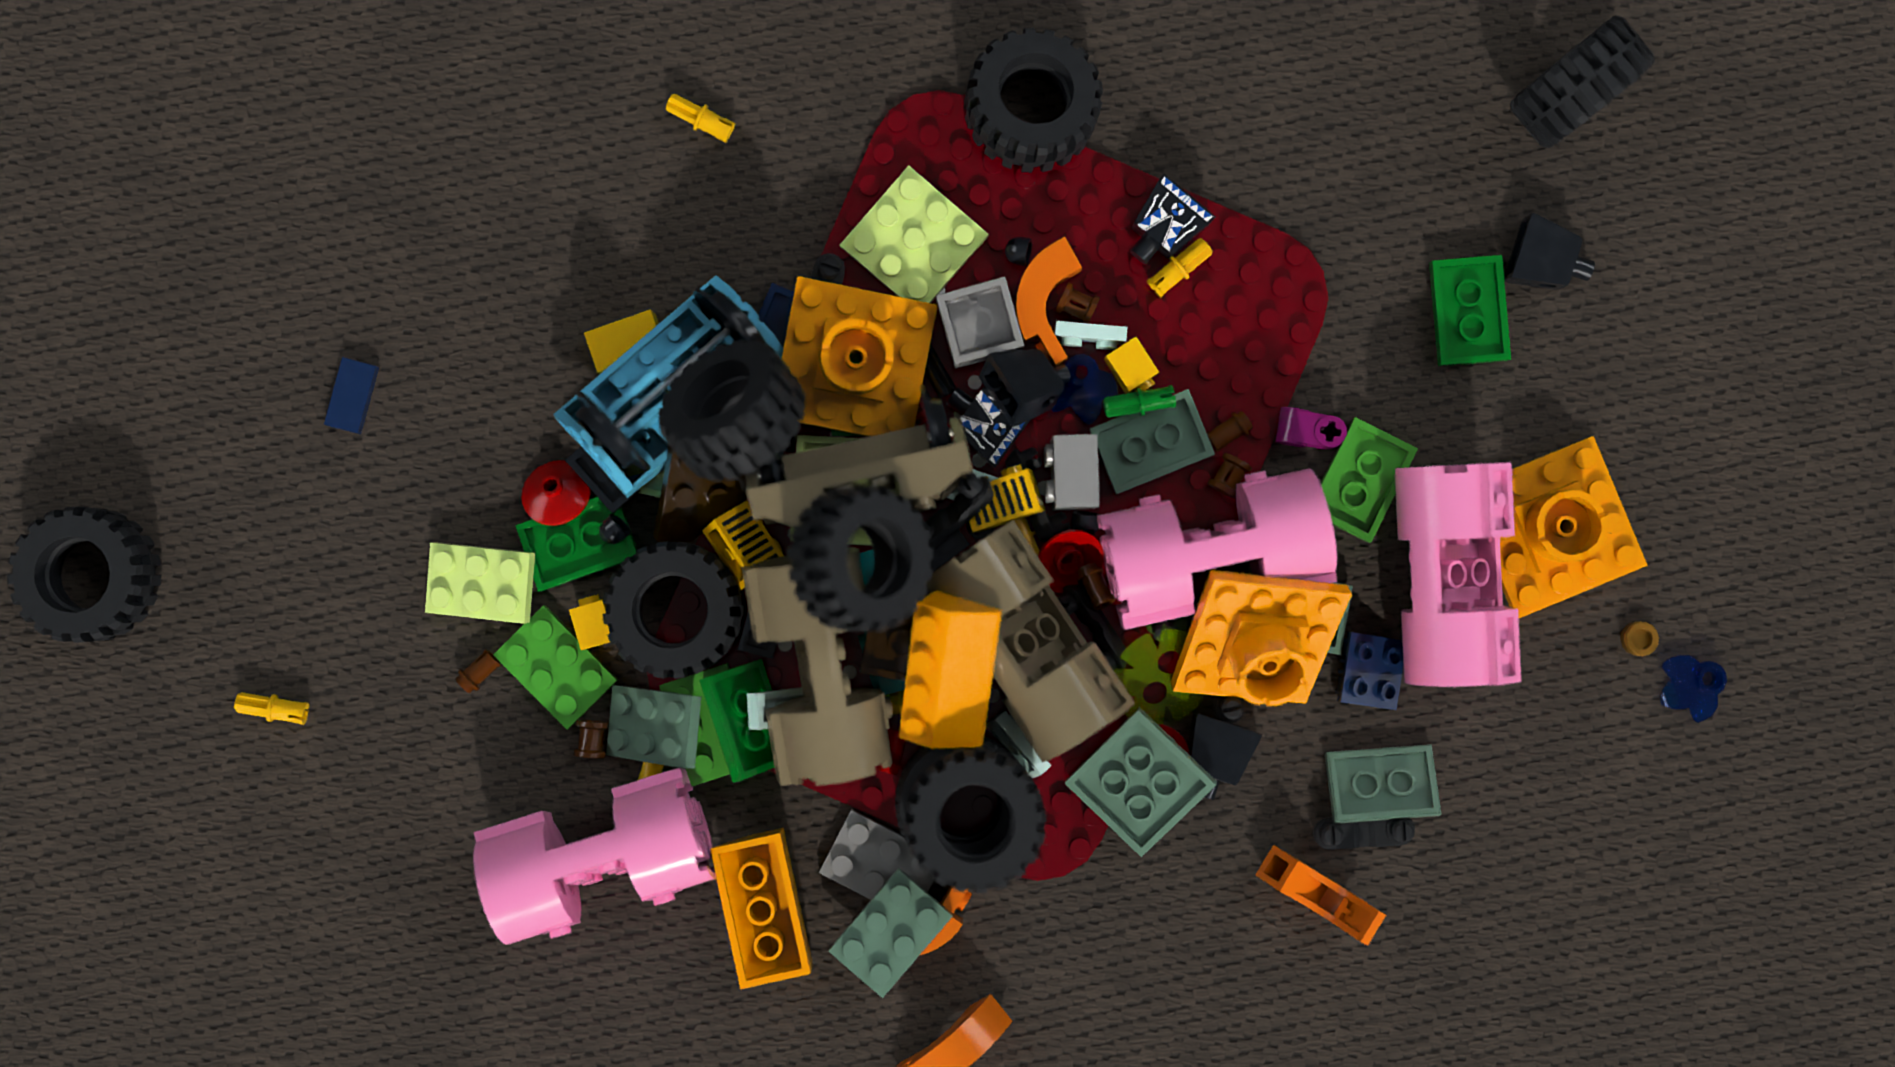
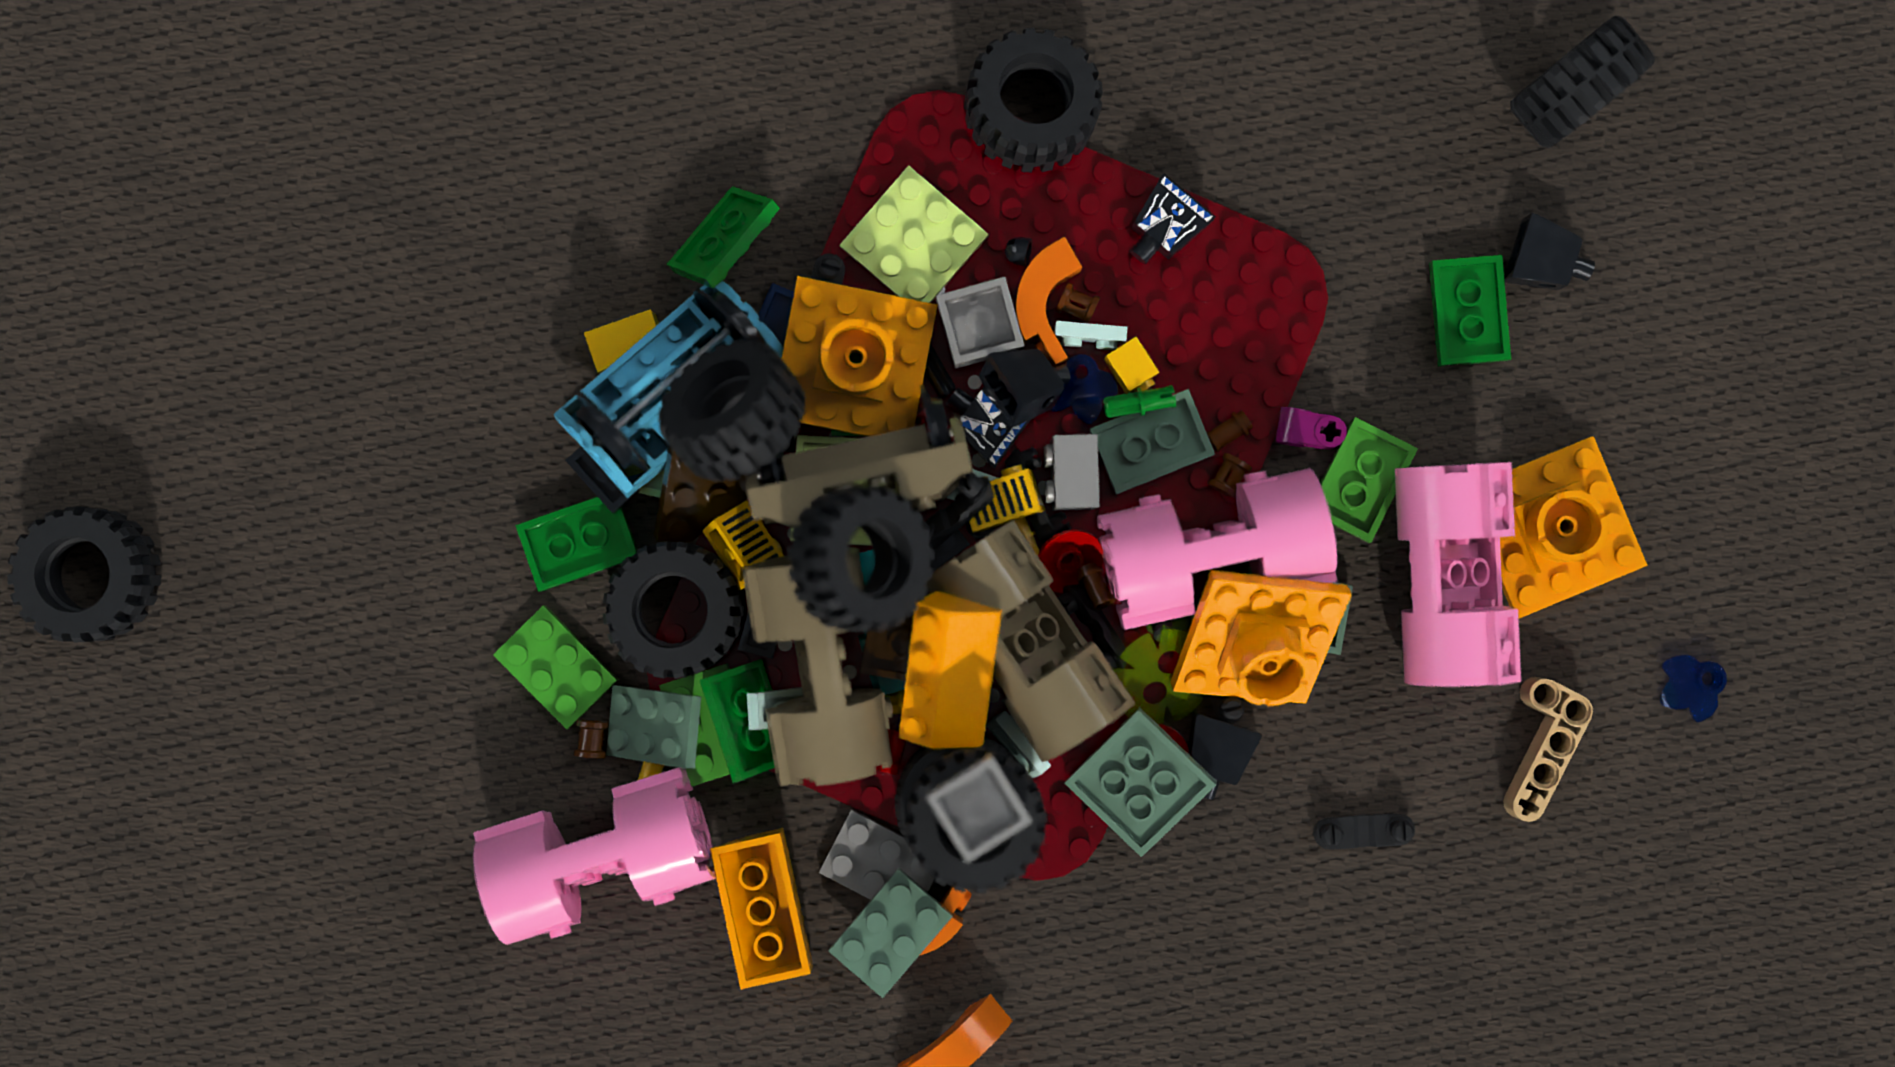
(272, 708): yellow axle -> none
(351, 395): dark blue tile -> none
(477, 671): reddish brown pin -> none
(480, 582): yellowish green plate -> none
(563, 502): red dish -> none
(589, 622): yellow brick -> none
(613, 529): black hinge -> none
(700, 117): yellow axle -> none
(723, 237): none -> green plate
(978, 807): none -> piece
(1085, 521): black hinge -> none
(1180, 267): yellow axle -> none
(1320, 894): orange arch -> none
(1370, 671): dark blue hinge -> none
(1382, 784): sand green tile -> none
(1540, 751): none -> tan beam
(1639, 638): pearl gold tile -> none

